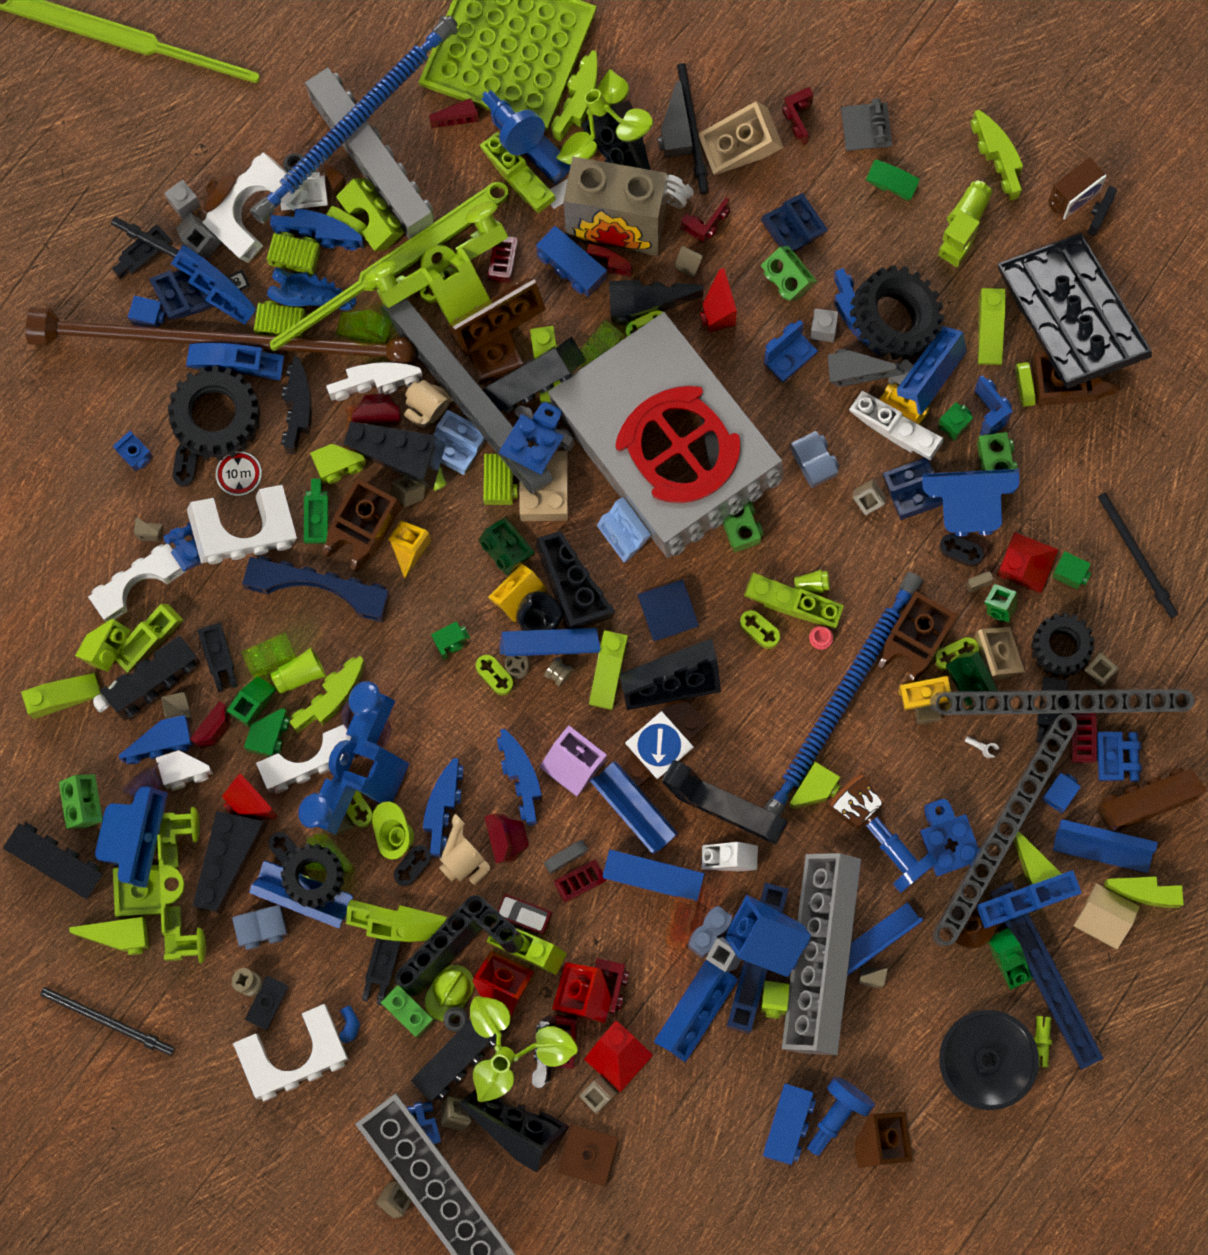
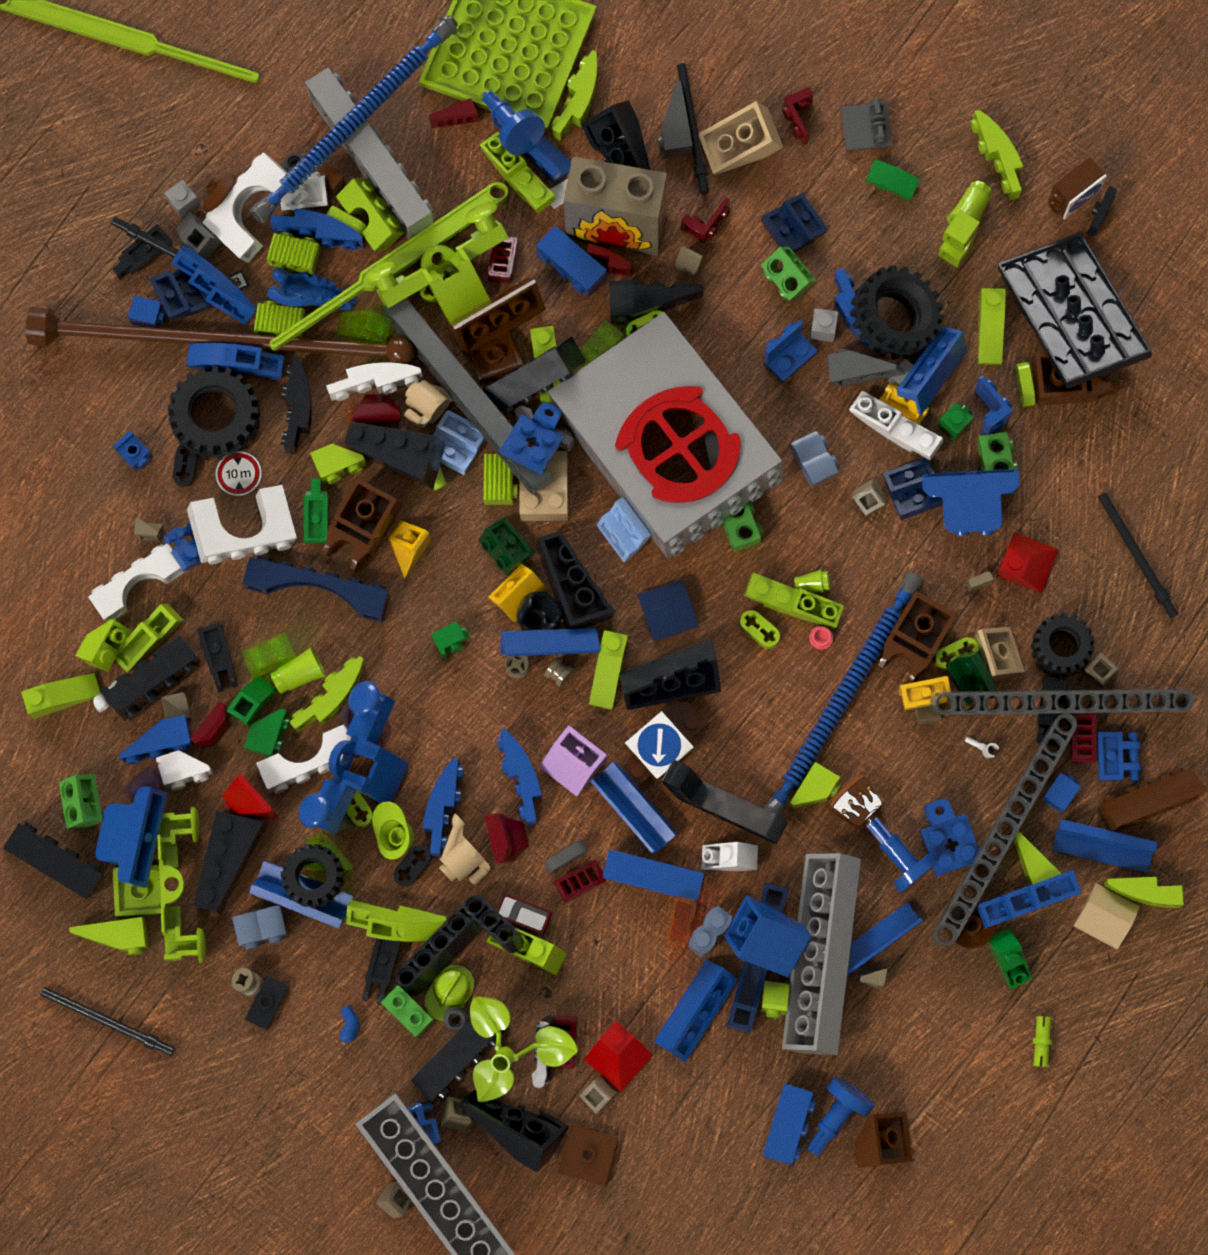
(282, 856): black beam -> none
(326, 1054): white arch -> none
(407, 491): dark tan slope -> none
(498, 671): lime beam -> none
(502, 980): red slope -> none
(582, 993): red slope -> none
(608, 969): dark red bracket -> none
(610, 91): lime plant -> none
(677, 192): white wheel -> none
(719, 306): red slope -> none
(723, 955): light grey brick -> none
(963, 545): black beam -> none
(988, 1060): black dish -> none
(998, 608): green brick -> none
(1052, 987): dark blue plate -> none
(1072, 571): green brick -> none

